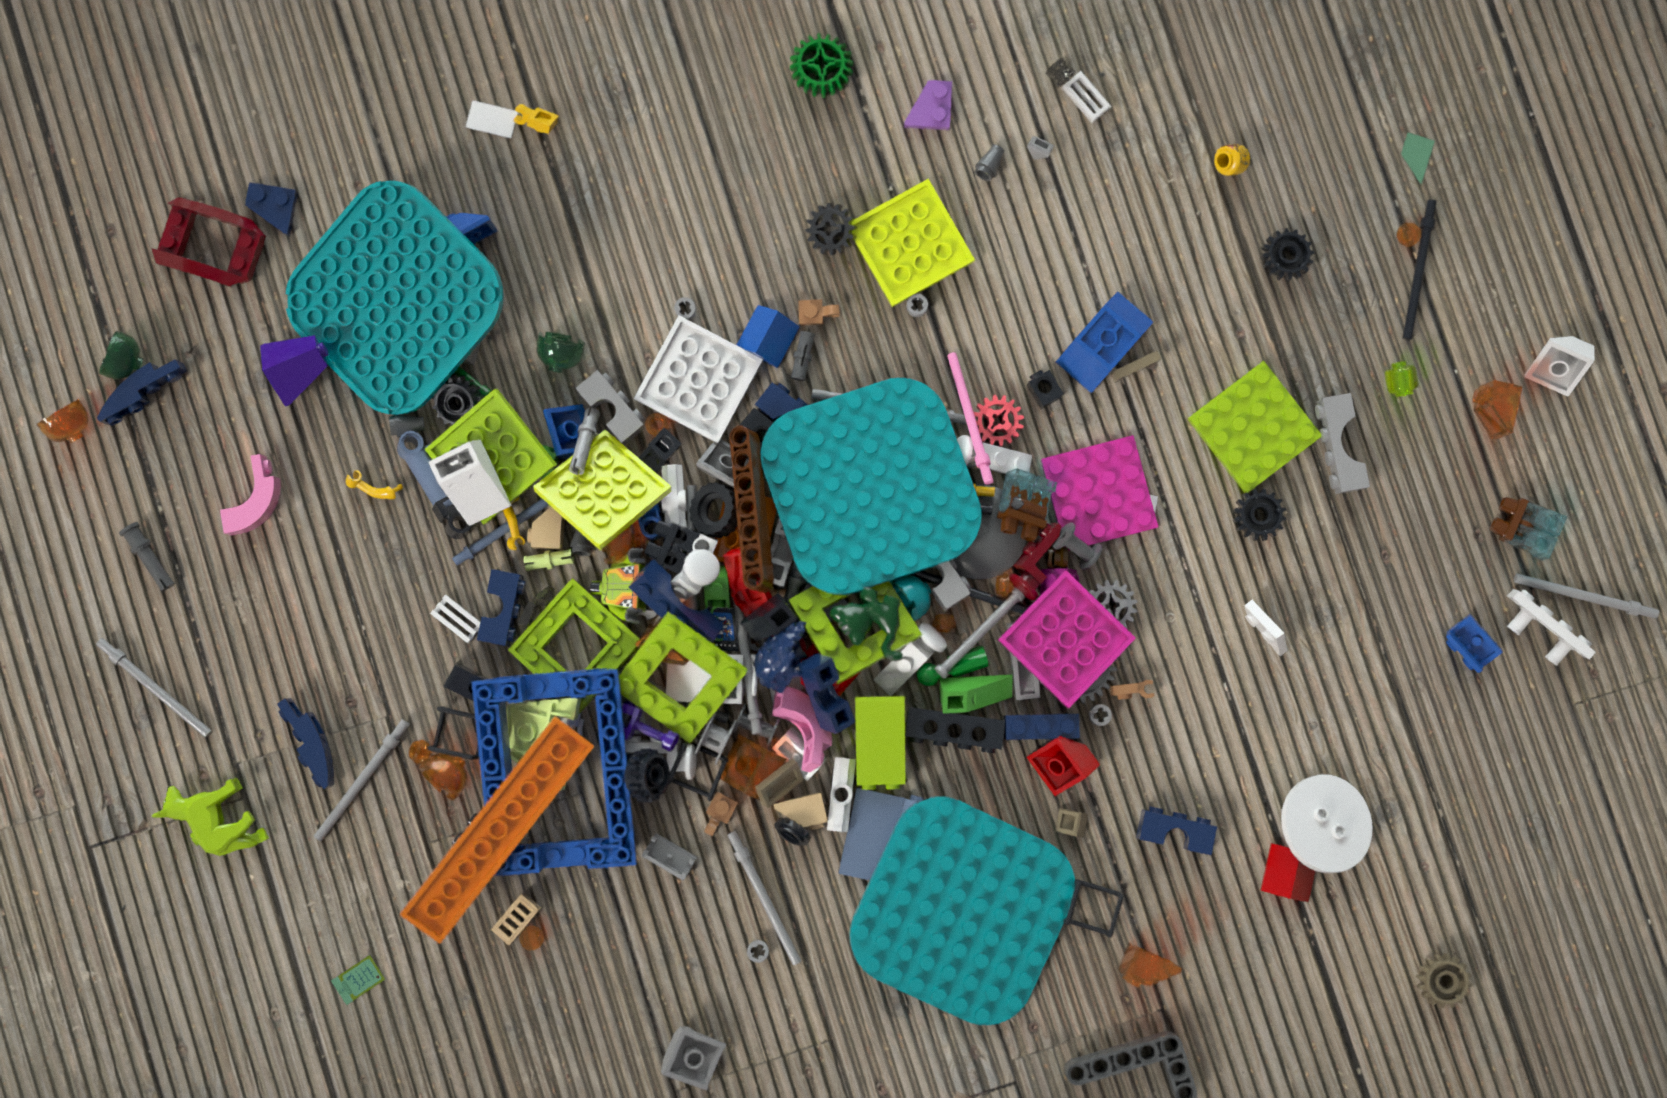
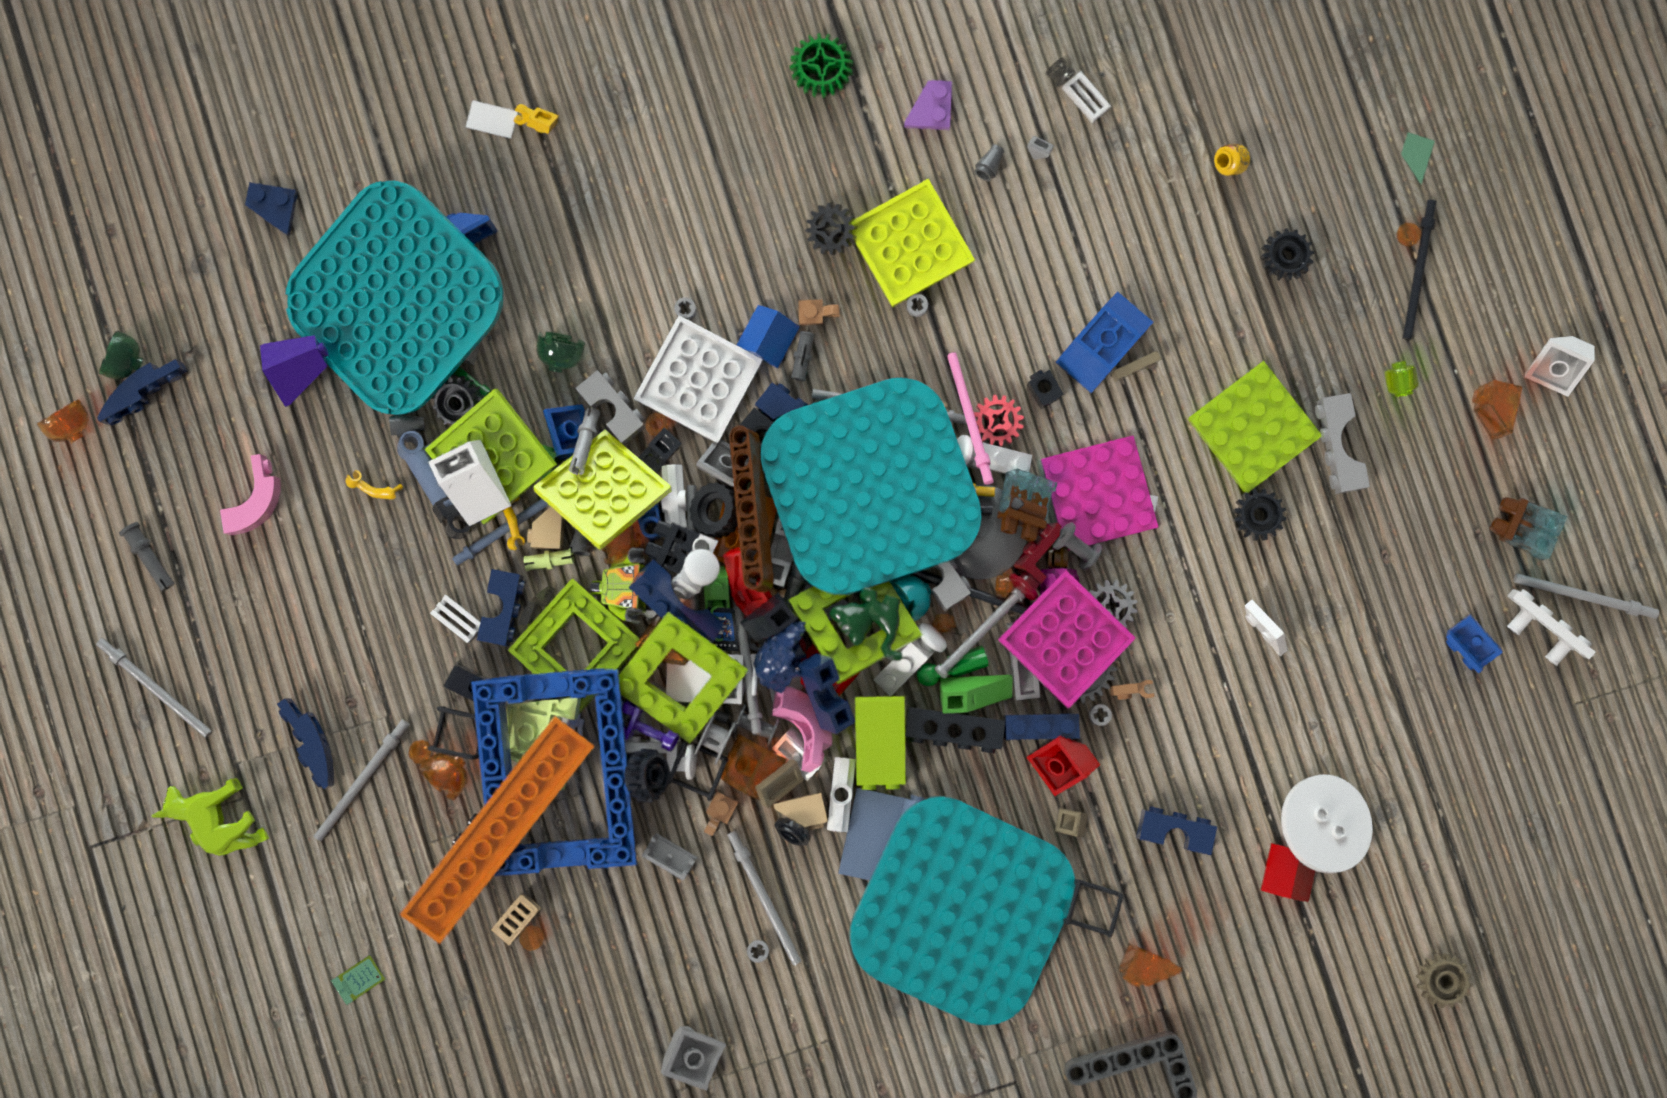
(177, 233): dark red wedge -> none

